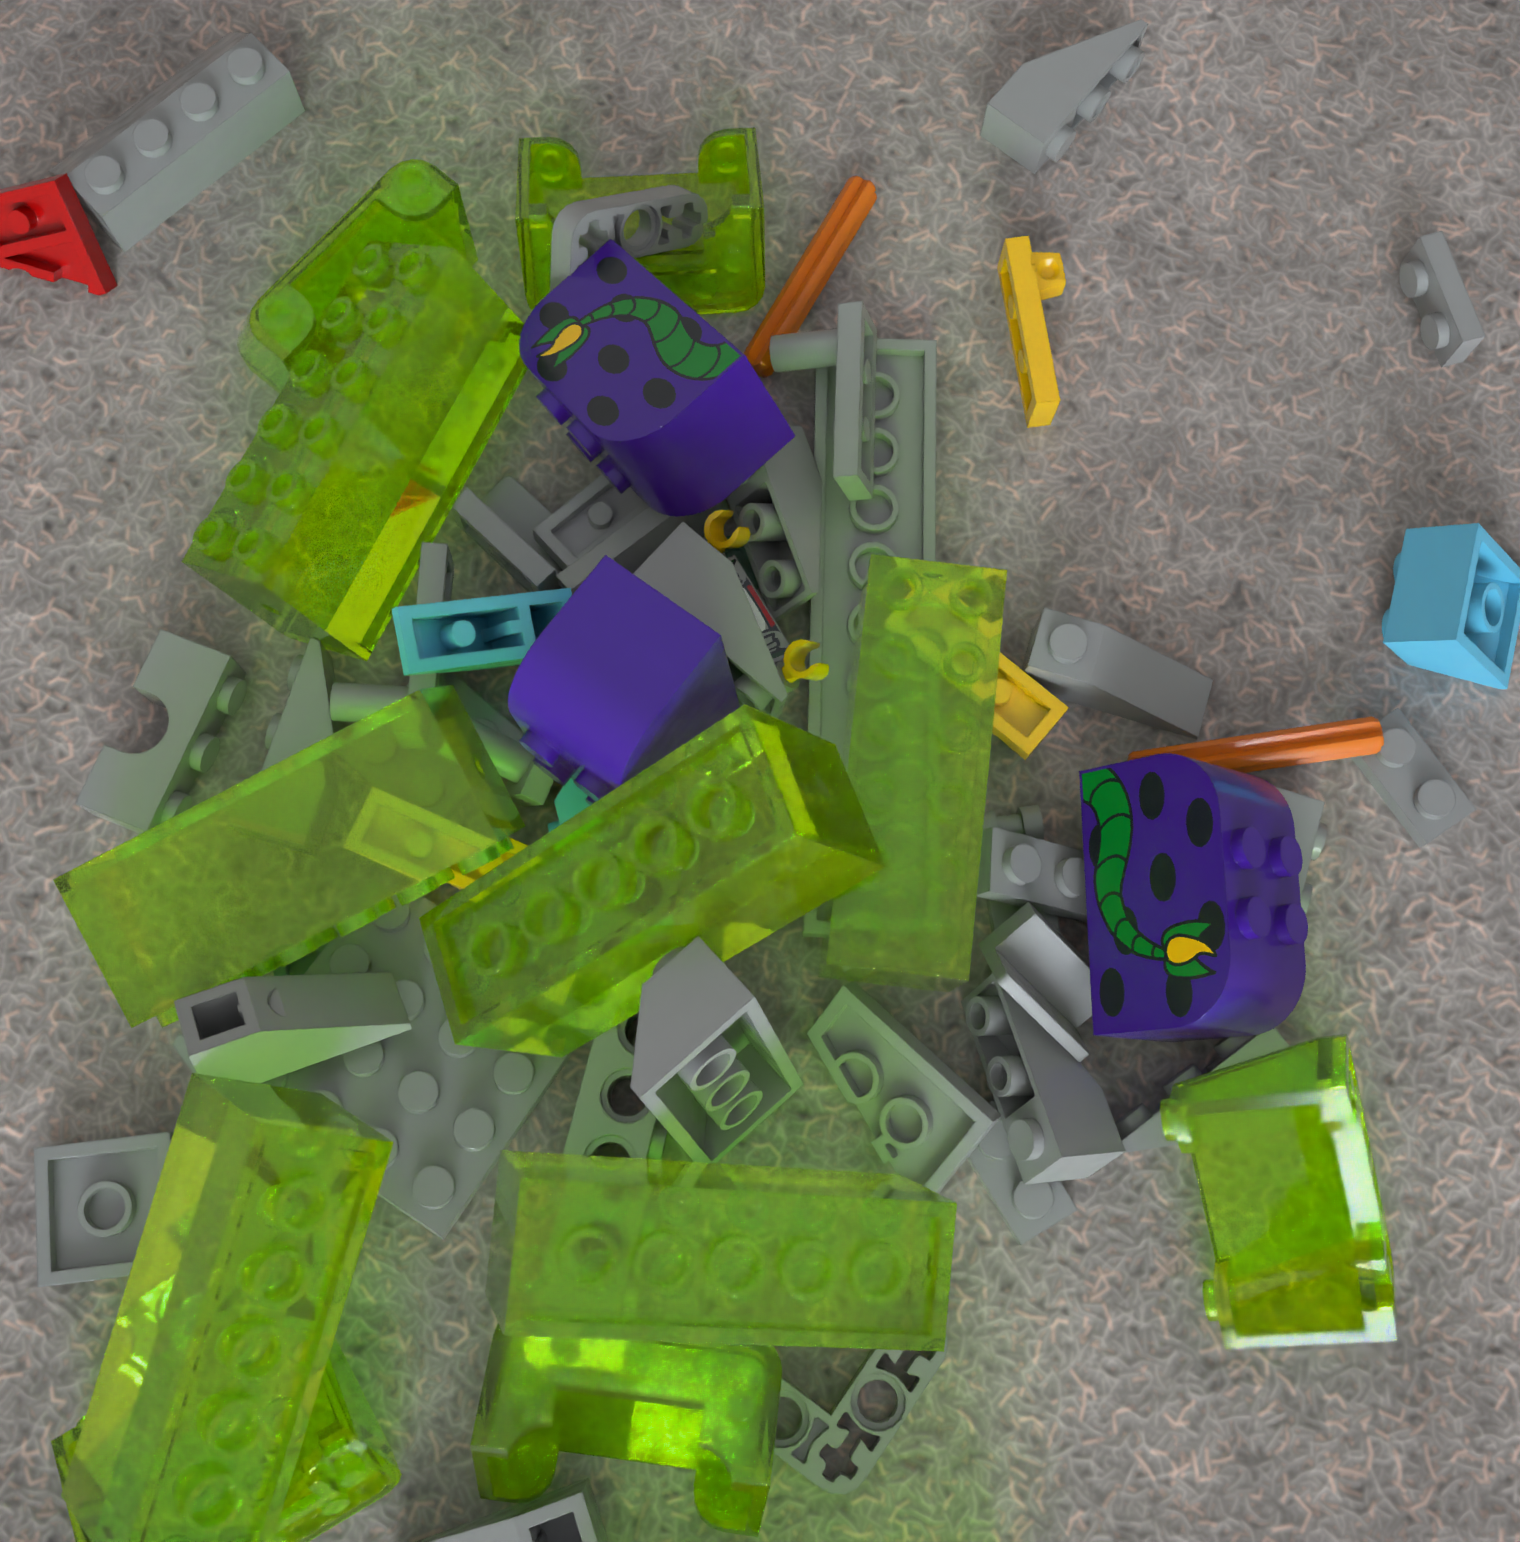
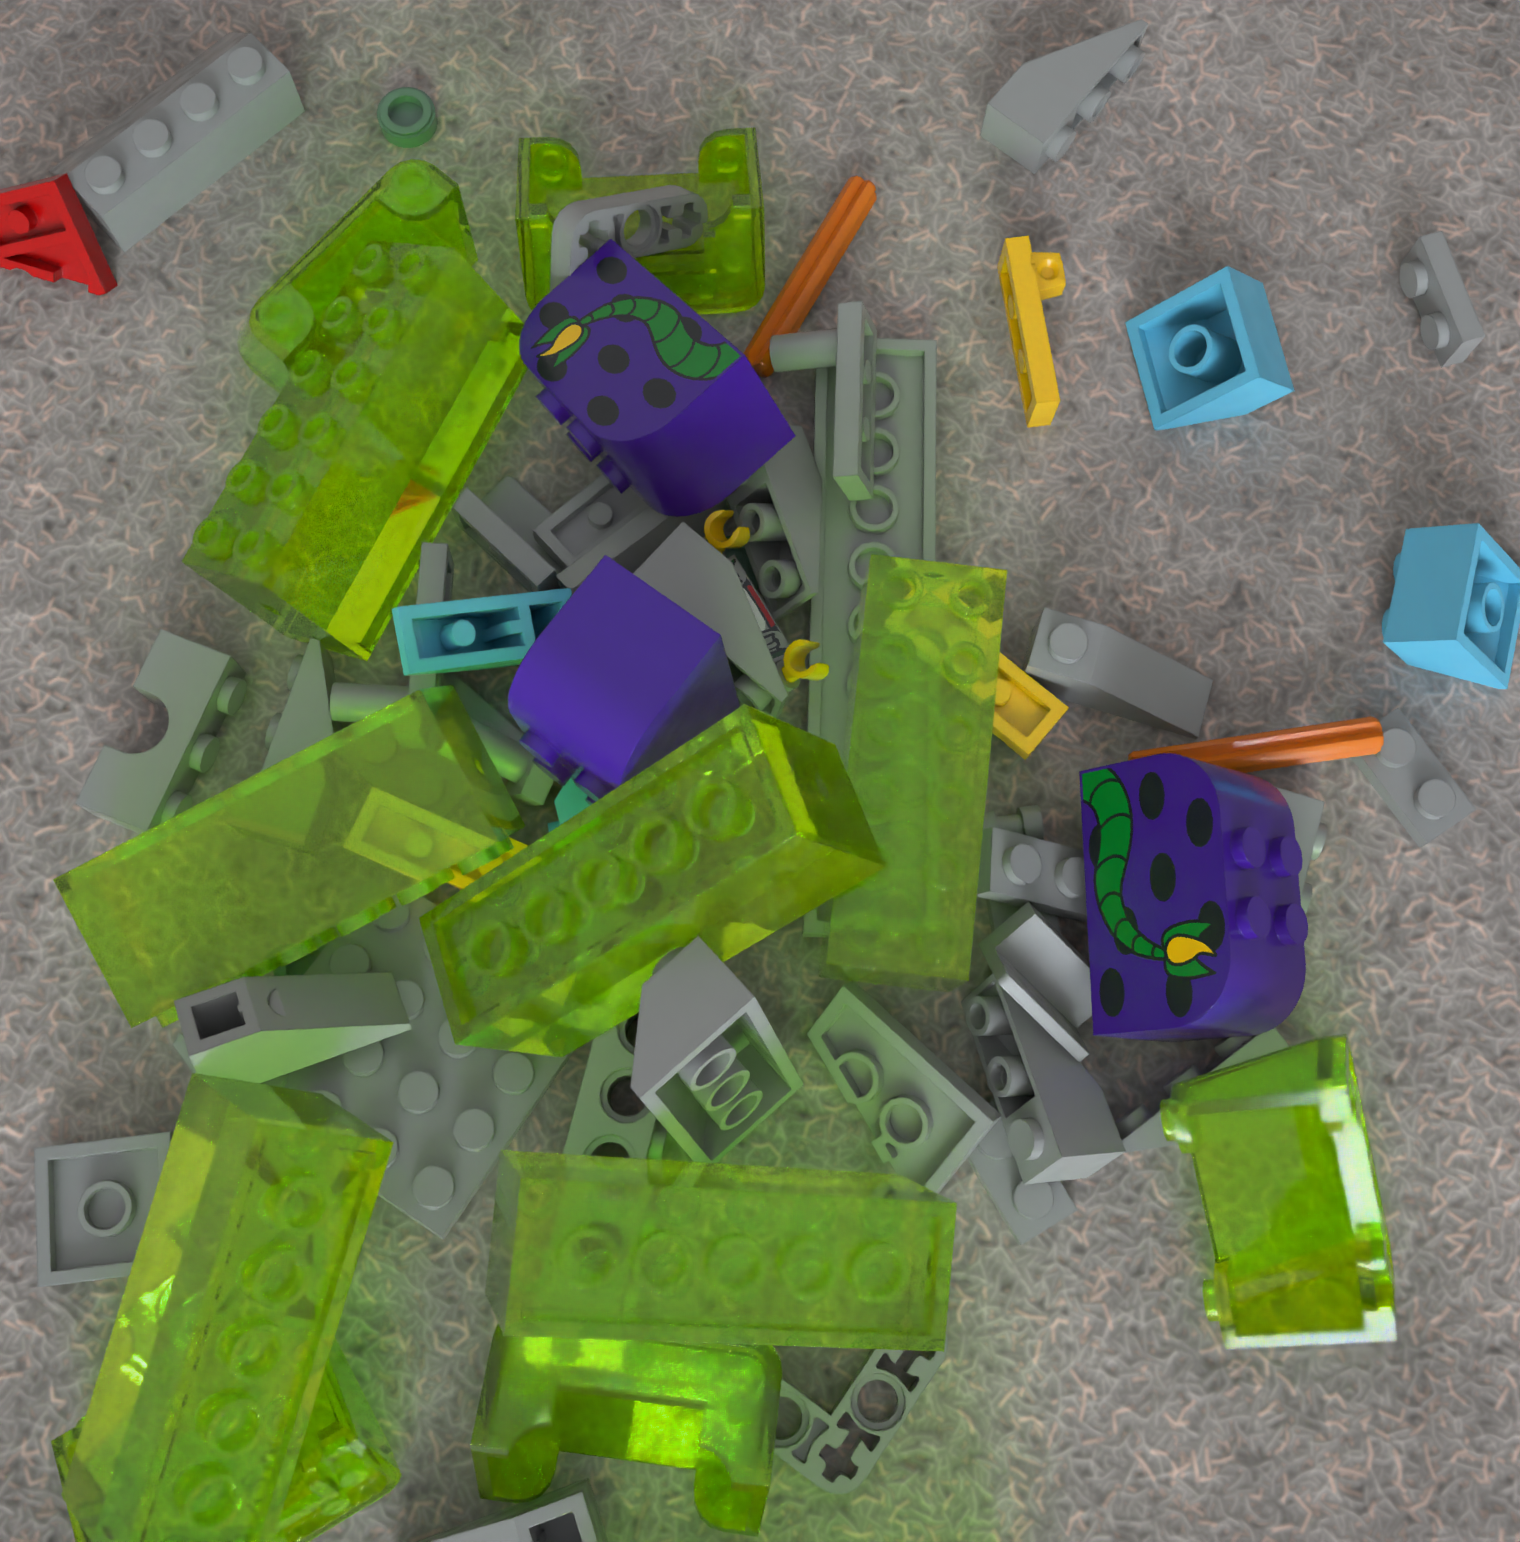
(407, 117): none -> sand green tile
(1209, 352): none -> medium azure slope

